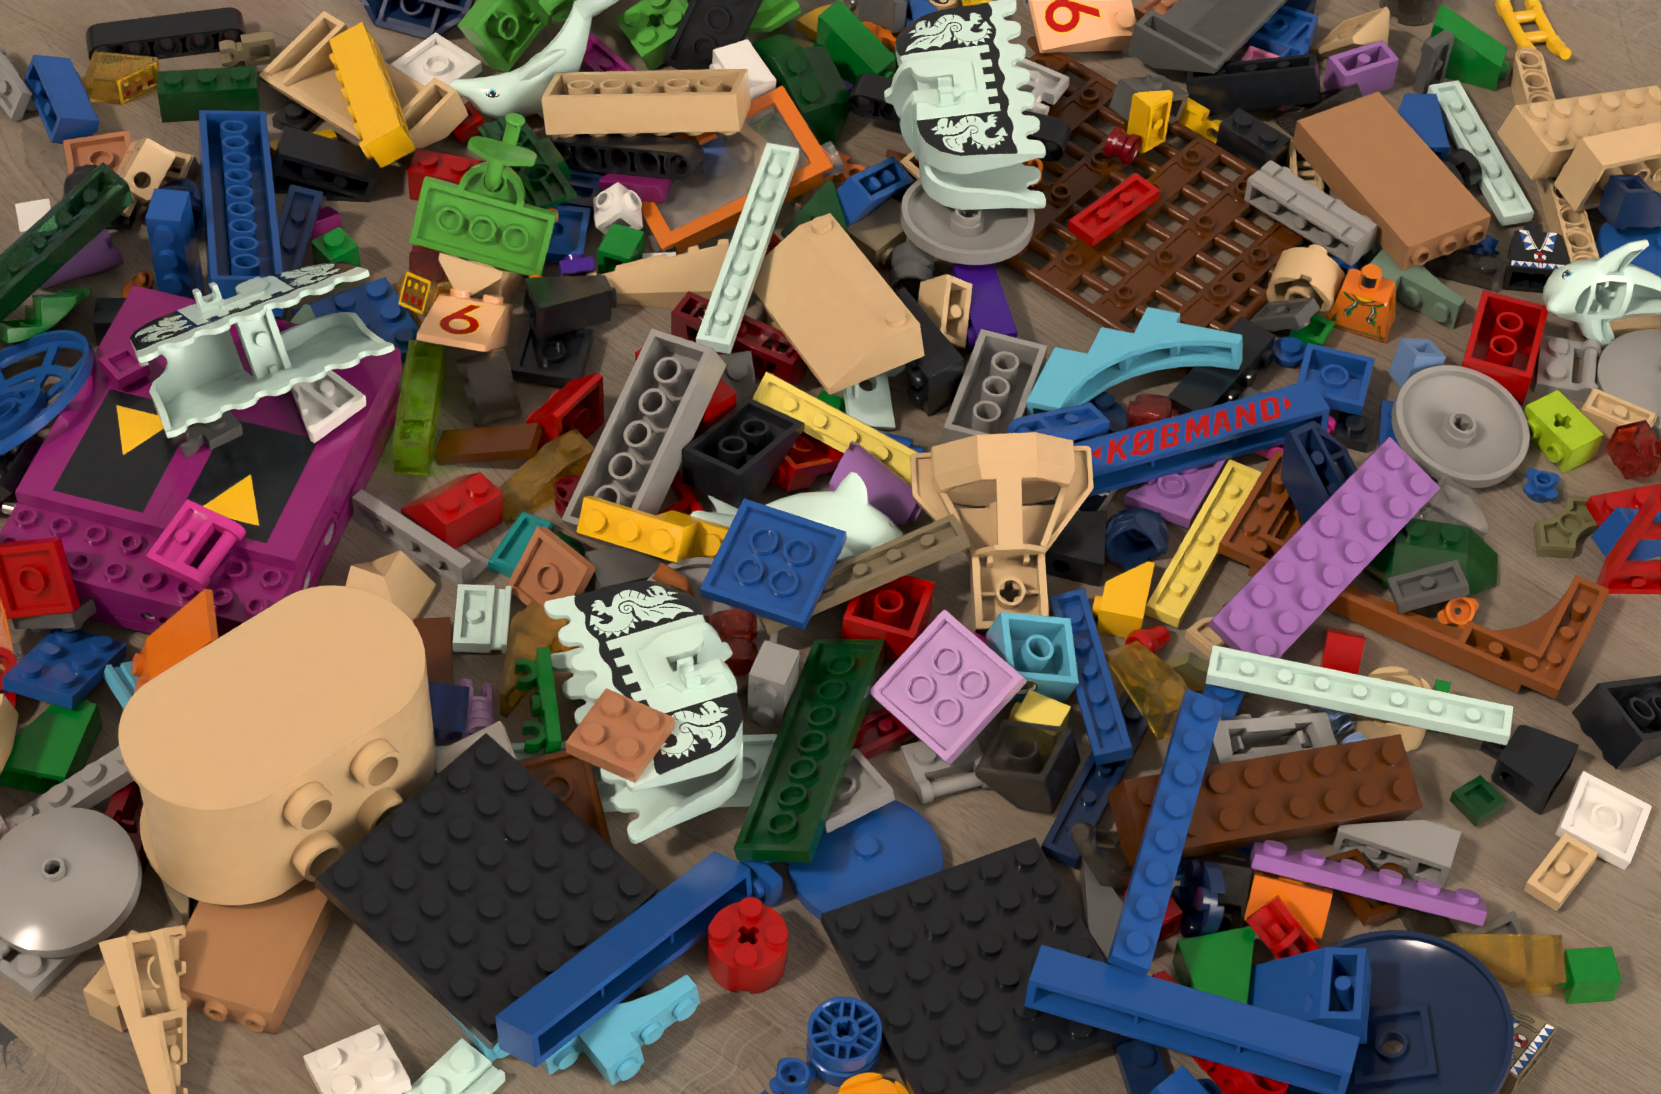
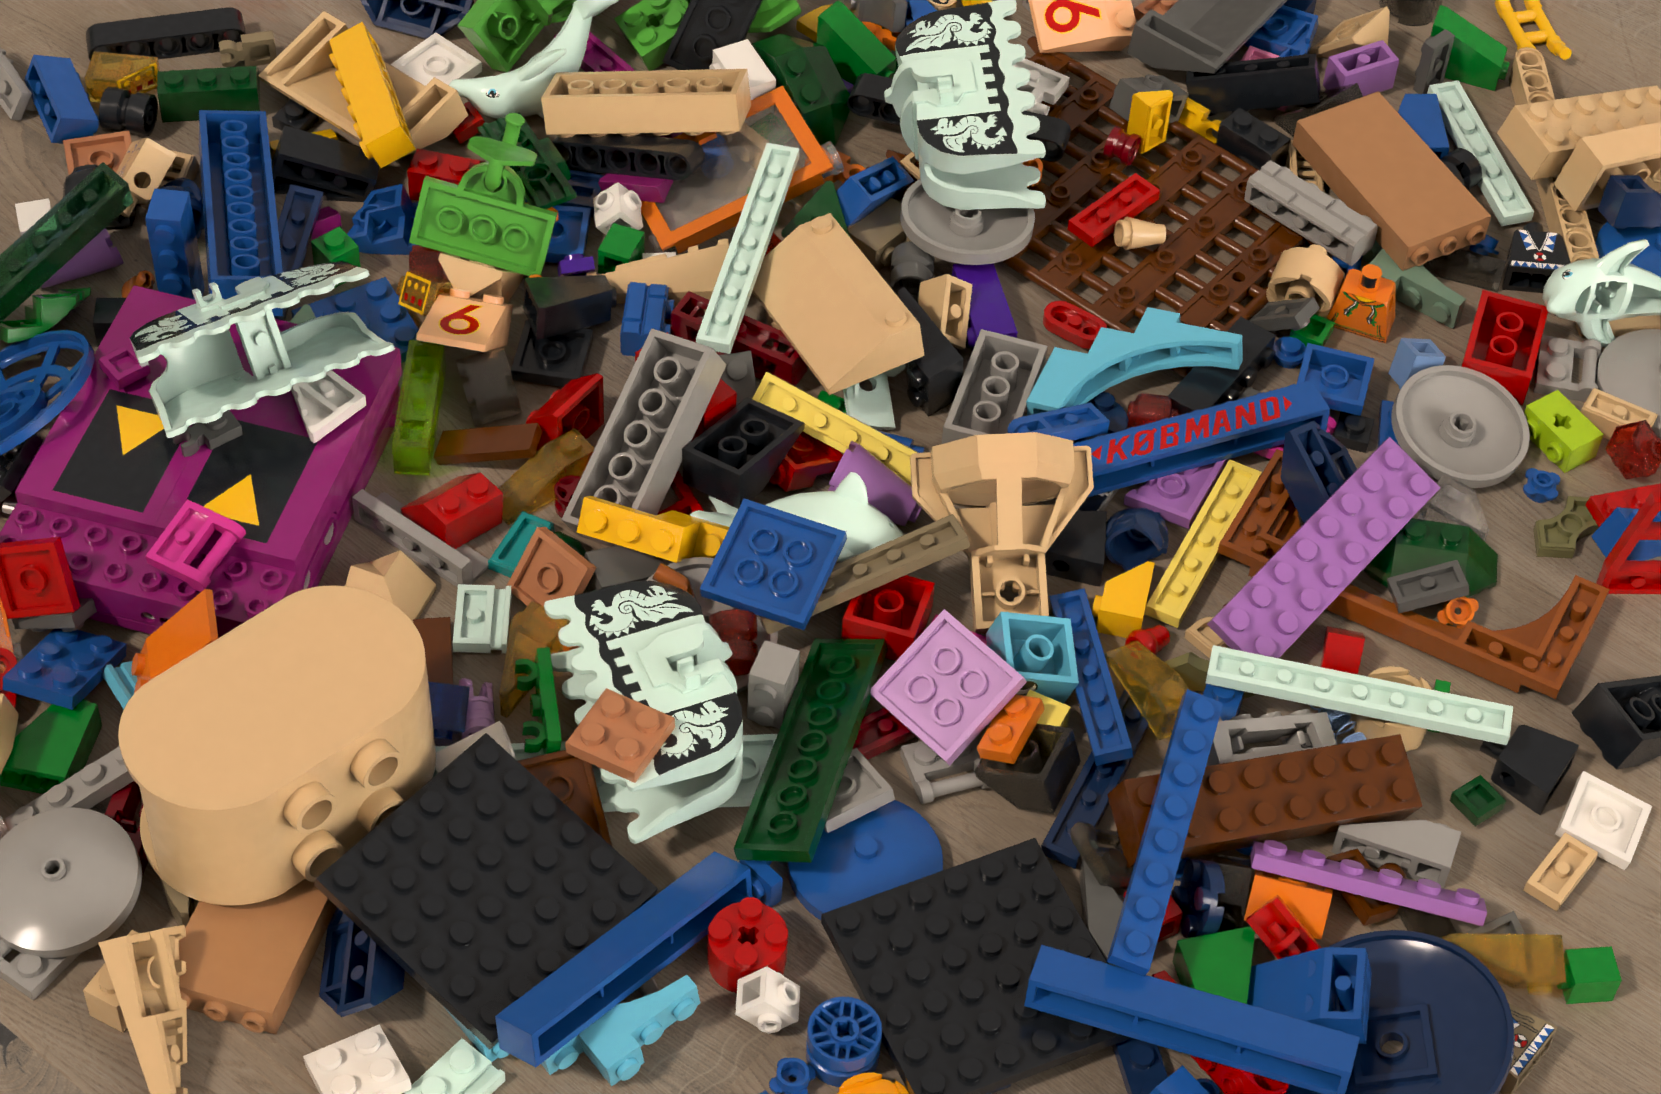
(122, 110): none -> black wheel
(356, 969): none -> dark blue wedge
(385, 222): none -> blue slope
(644, 309): none -> blue brick
(767, 1000): none -> white brick
(1010, 729): none -> orange plate
(1072, 323): none -> red plate
(1136, 233): none -> tan cone

